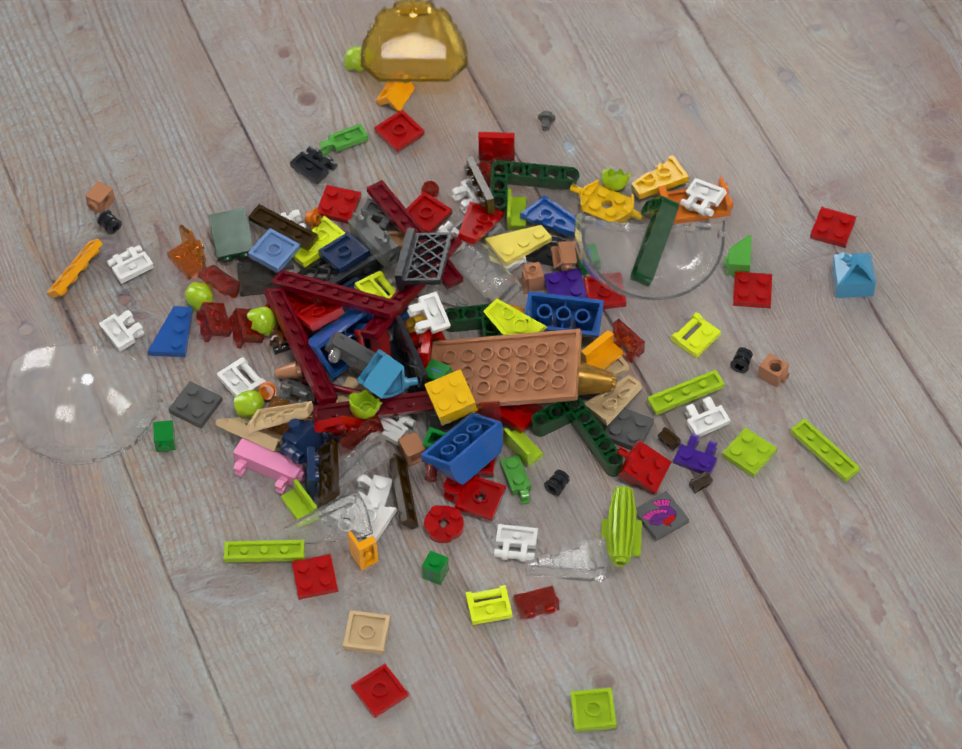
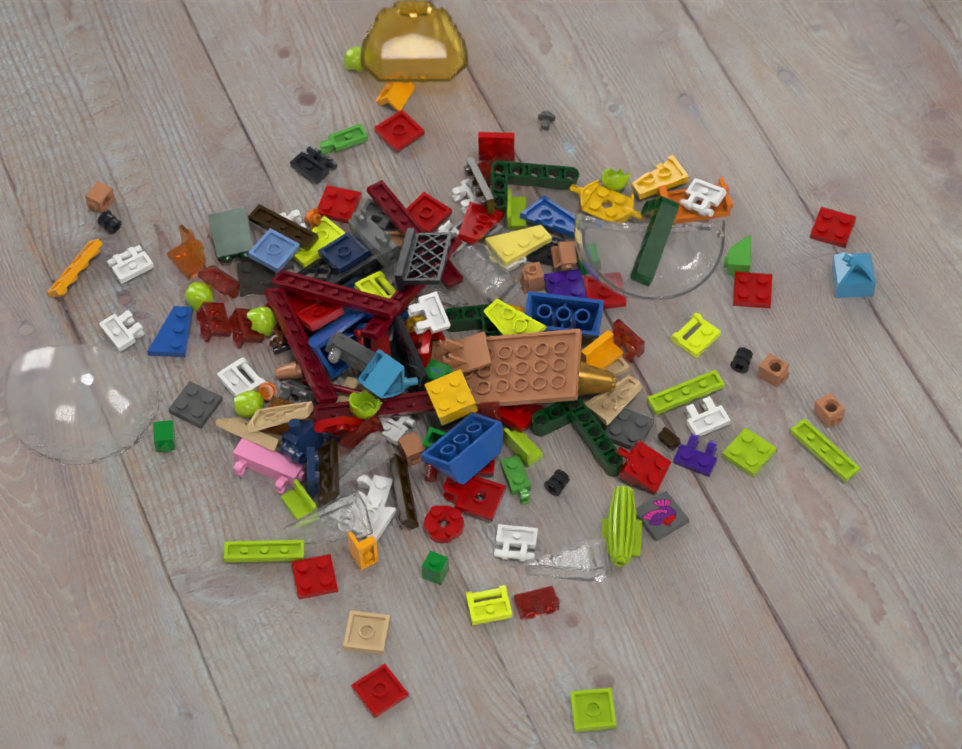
(430, 185): clear red plate -> none
(467, 353): none -> nougat plate
(700, 482): dark brown piece -> none
(826, 404): none -> nougat brick

